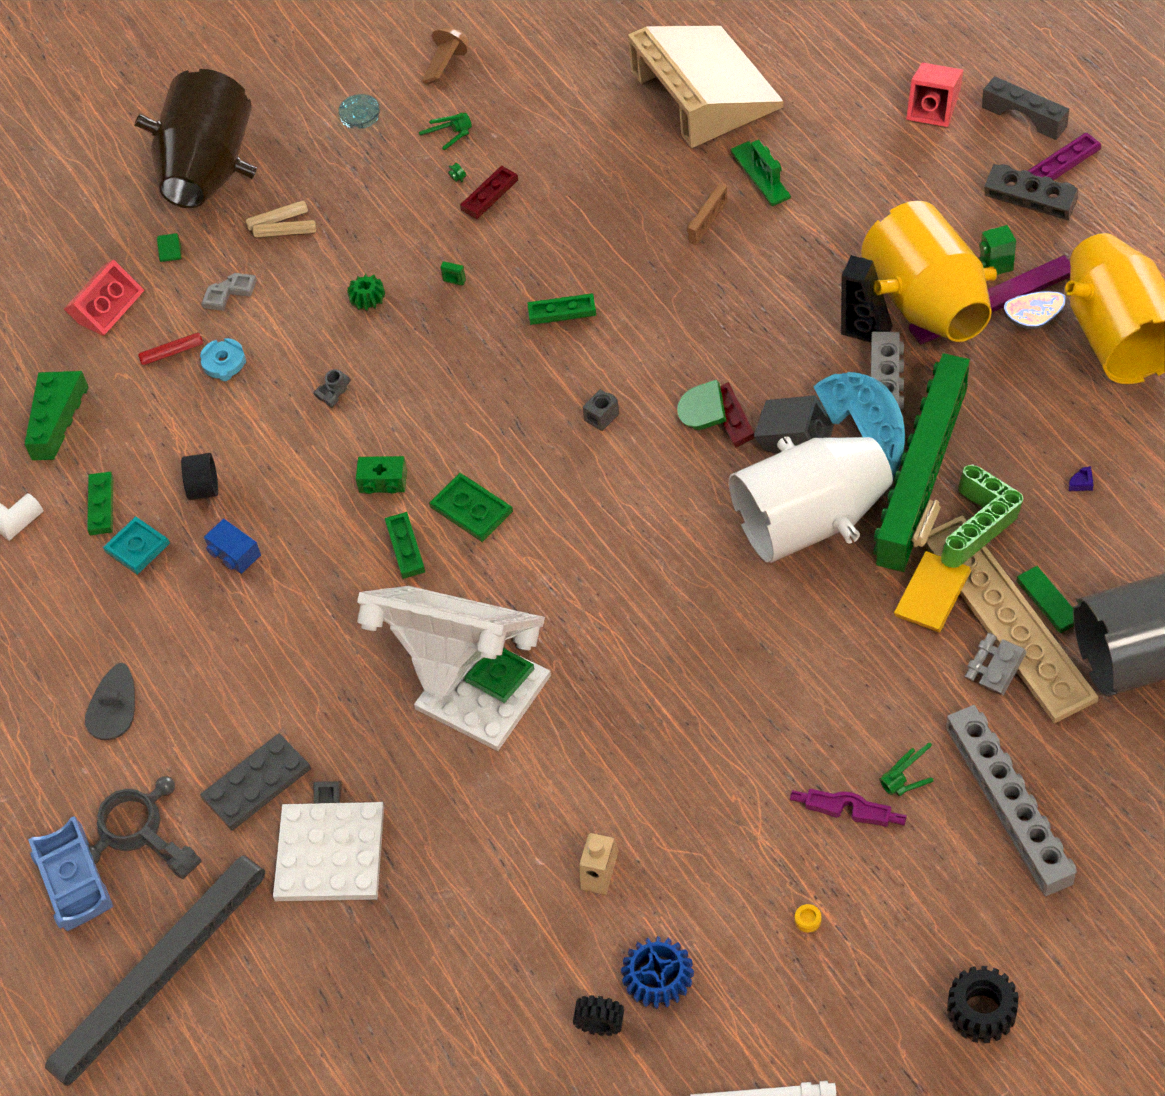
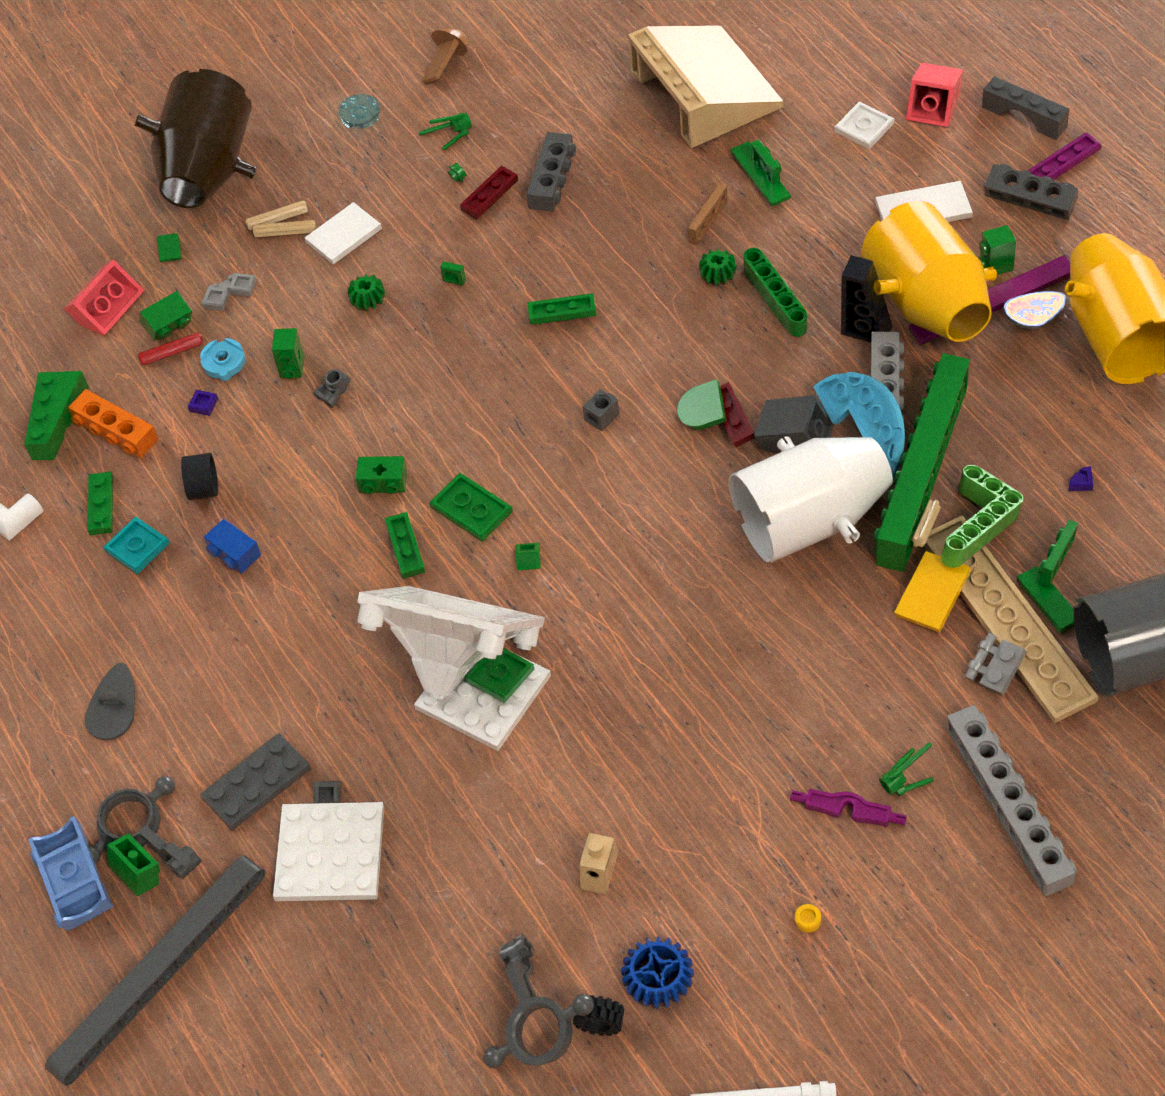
(113, 423): none -> orange brick
(133, 864): none -> green brick
(165, 316): none -> green brick
(203, 402): none -> dark purple tile
(288, 353): none -> green brick
(343, 233): none -> white tile
(519, 968): none -> dark grey piece
(528, 556): none -> green slope
(551, 171): none -> dark grey brick
(717, 266): none -> green gear
(775, 292): none -> green beam
(864, 125): none -> white tile
(947, 198): none -> white tile
(986, 984): black tyre -> none
(1057, 553): none -> green plate

